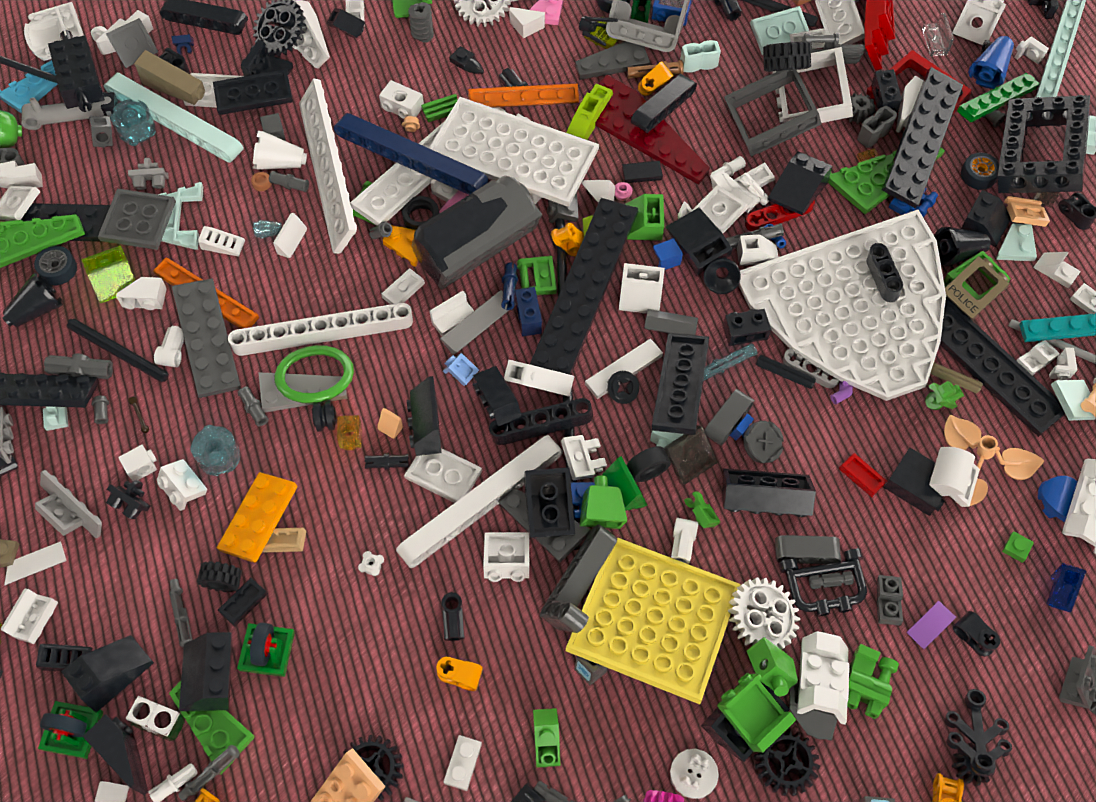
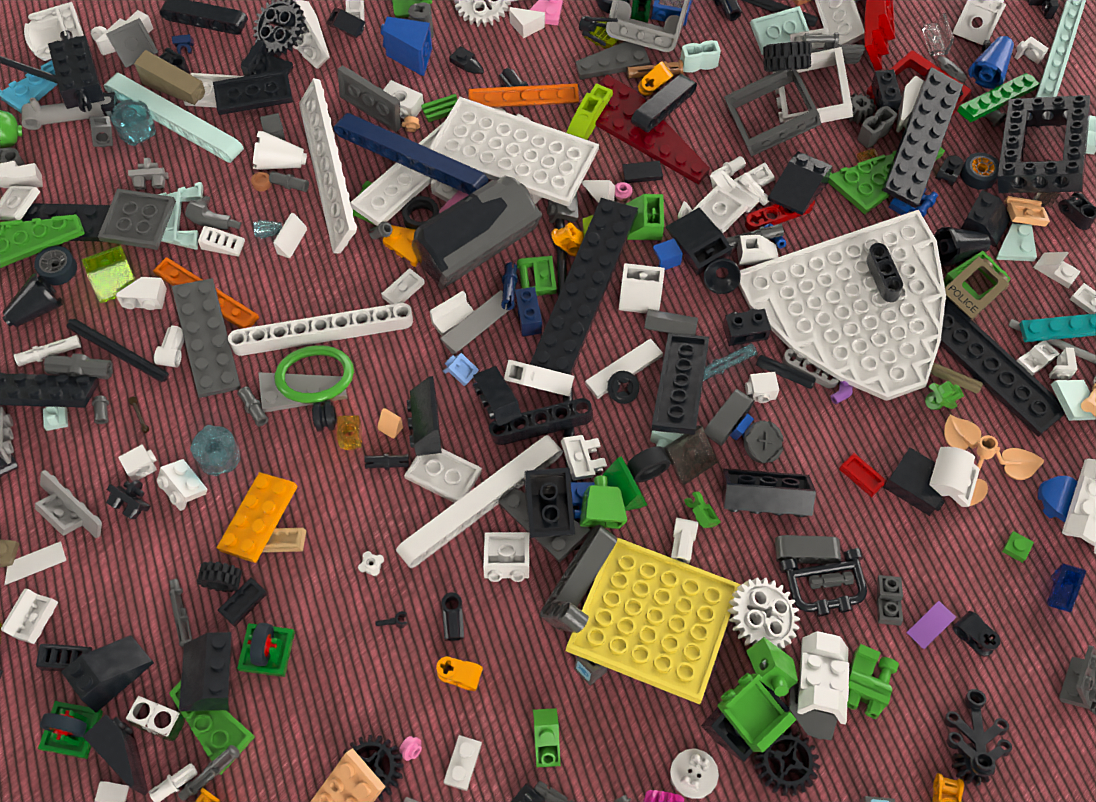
(40, 353): none -> white pin
(199, 214): none -> dark grey animal
(369, 98): none -> dark grey plate
(393, 621): none -> black hand
(408, 43): none -> blue slope
(410, 748): none -> bright pink plate
(762, 387): none -> white brick
(950, 169): none -> black plate
(951, 69): none -> dark grey dish

